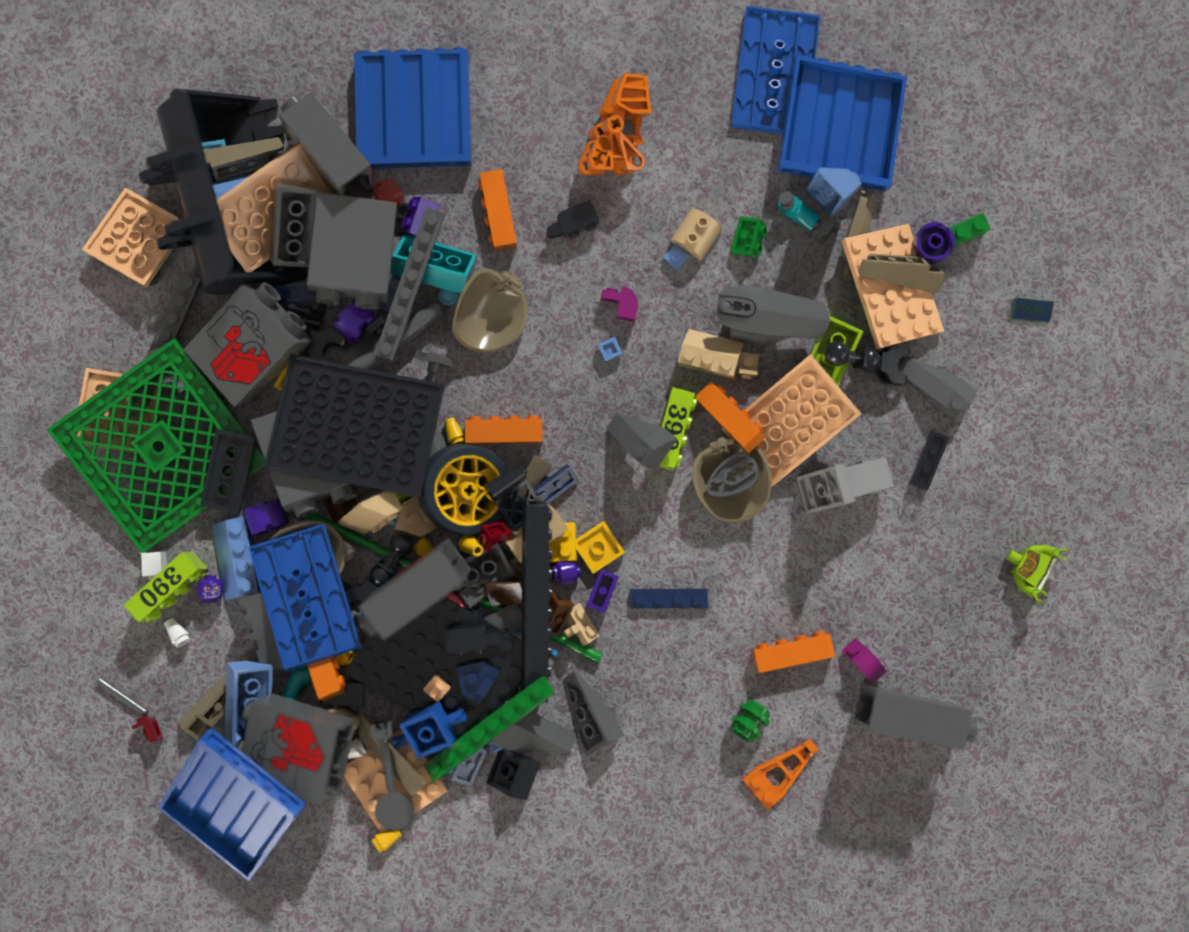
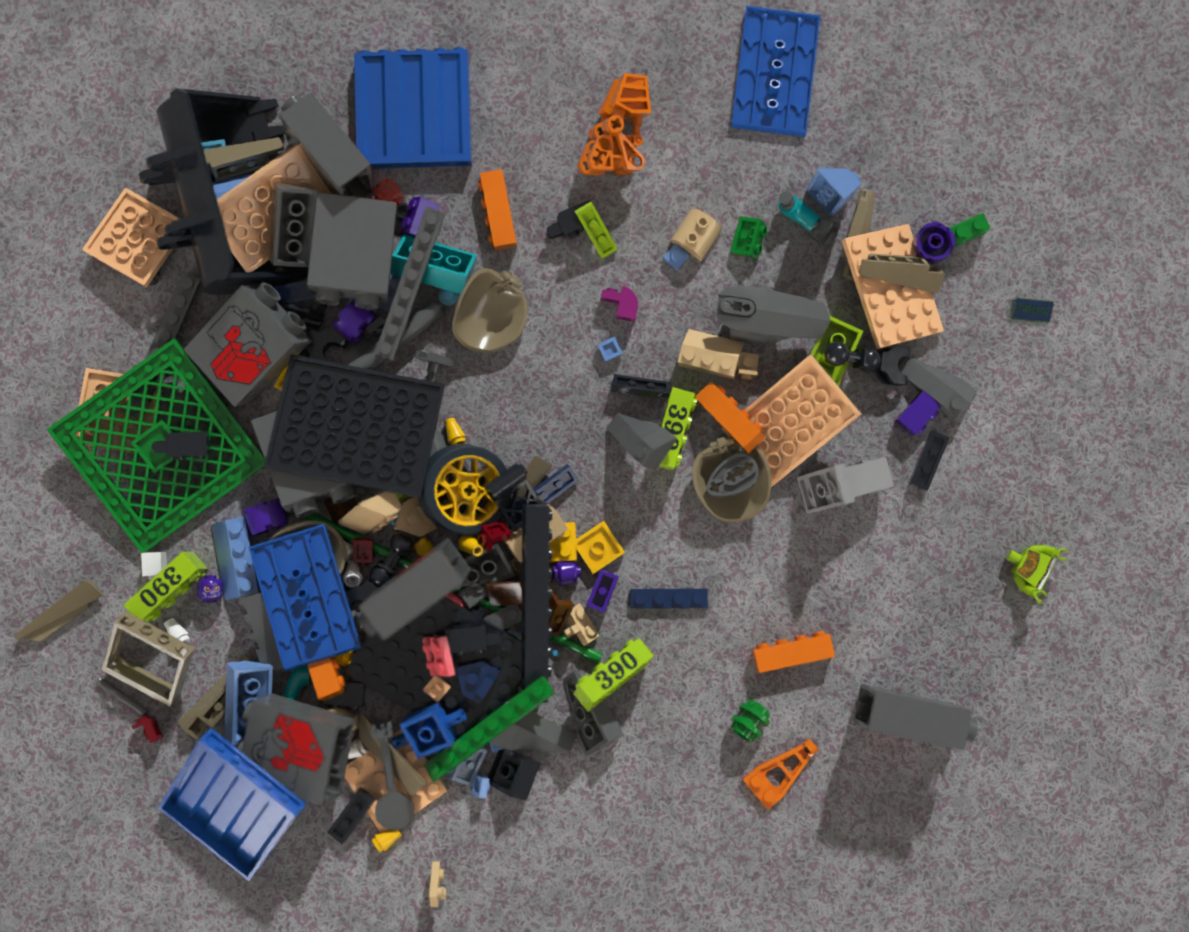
(61, 612): none -> dark tan wedge
(137, 676): none -> dark tan window
(184, 444): none -> black hinge
(240, 464): black plate -> none
(351, 815): none -> black plate
(352, 575): none -> white cone
(363, 551): none -> dark red bracket
(436, 891): none -> tan plate
(438, 656): none -> coral plate
(480, 786): none -> medium blue plate
(504, 430): orange brick -> none
(596, 230): none -> lime plate
(613, 674): none -> lime brick
(641, 386): none -> black plate
(841, 121): blue panel -> none
(864, 660): magenta brick -> none
(918, 413): none -> dark purple brick

